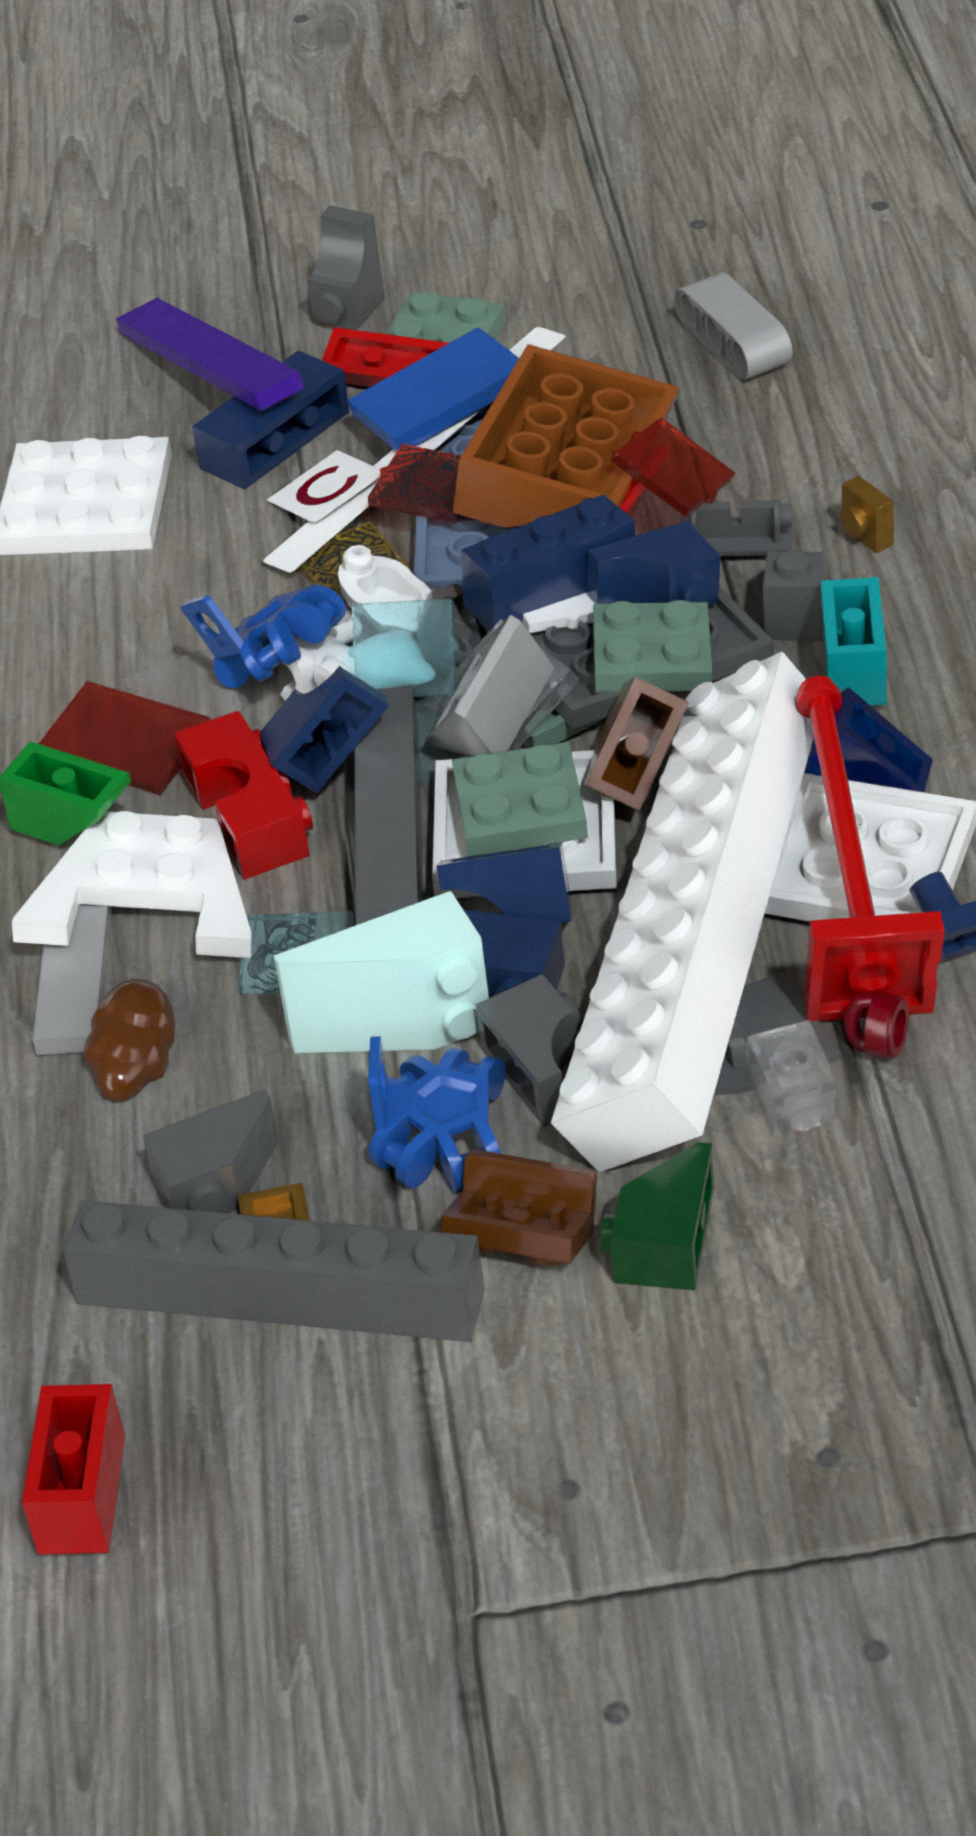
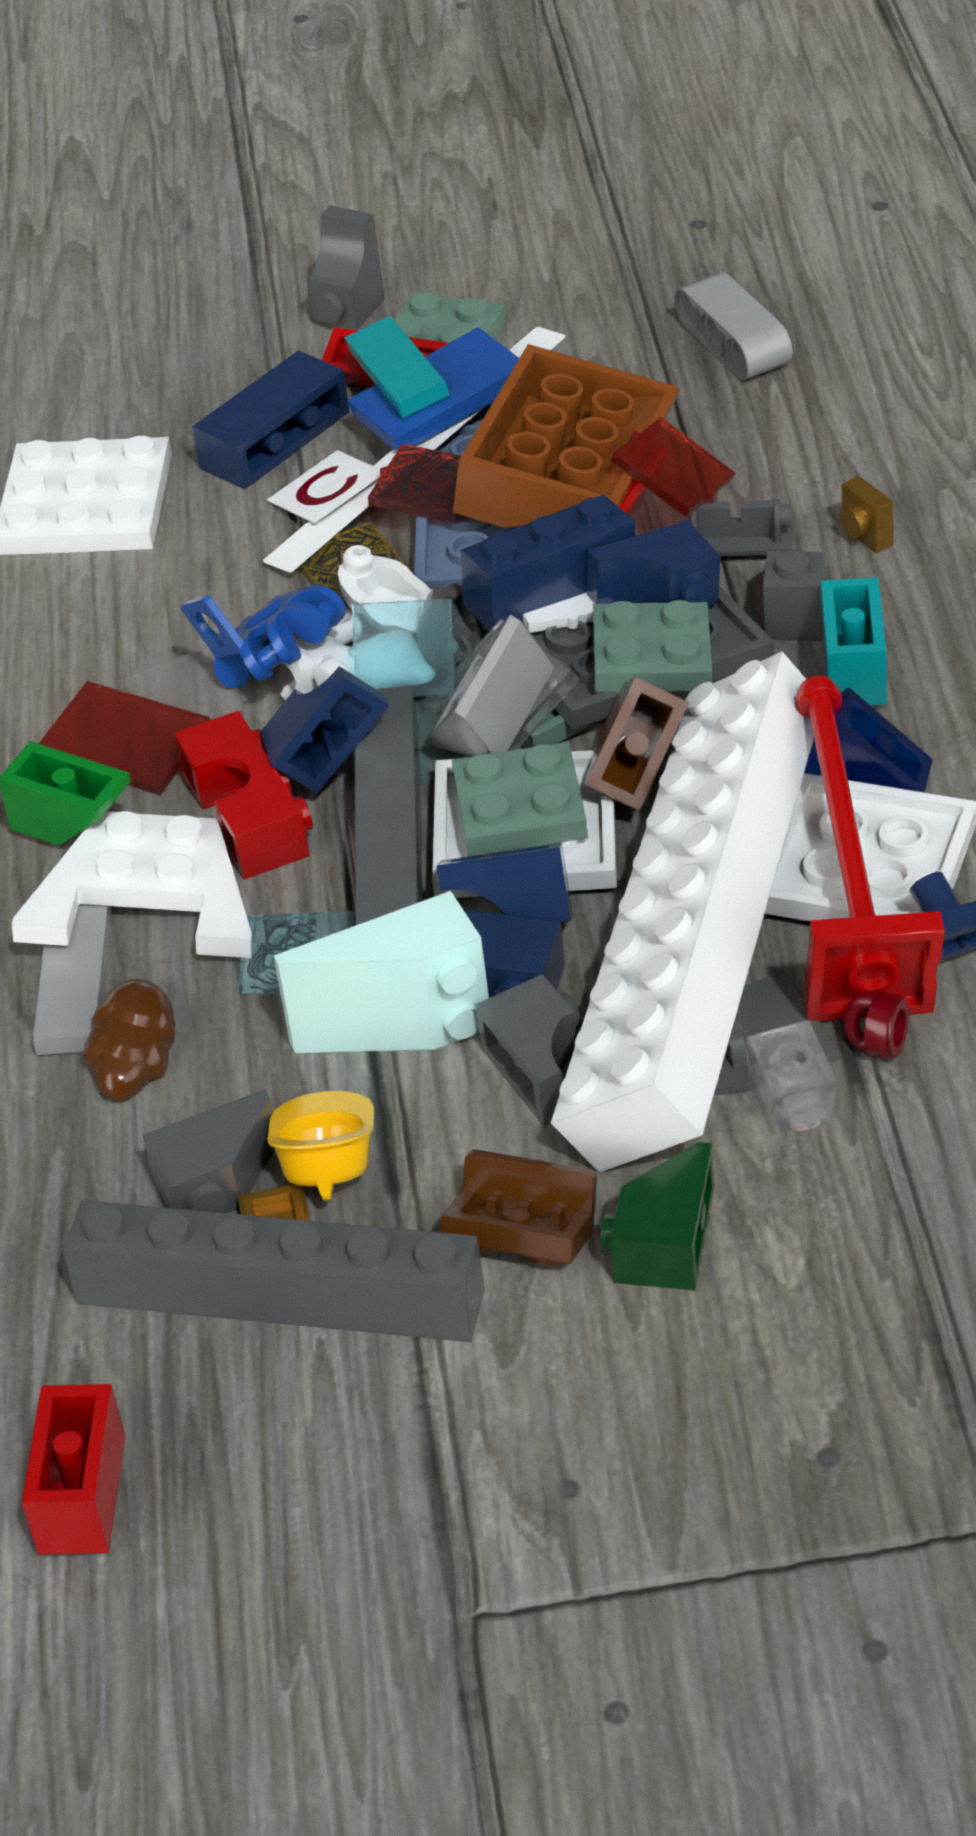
(210, 354): dark purple tile -> none
(322, 1138): none -> yellow piece
(397, 367): none -> teal tile
(437, 1102): blue piece -> none

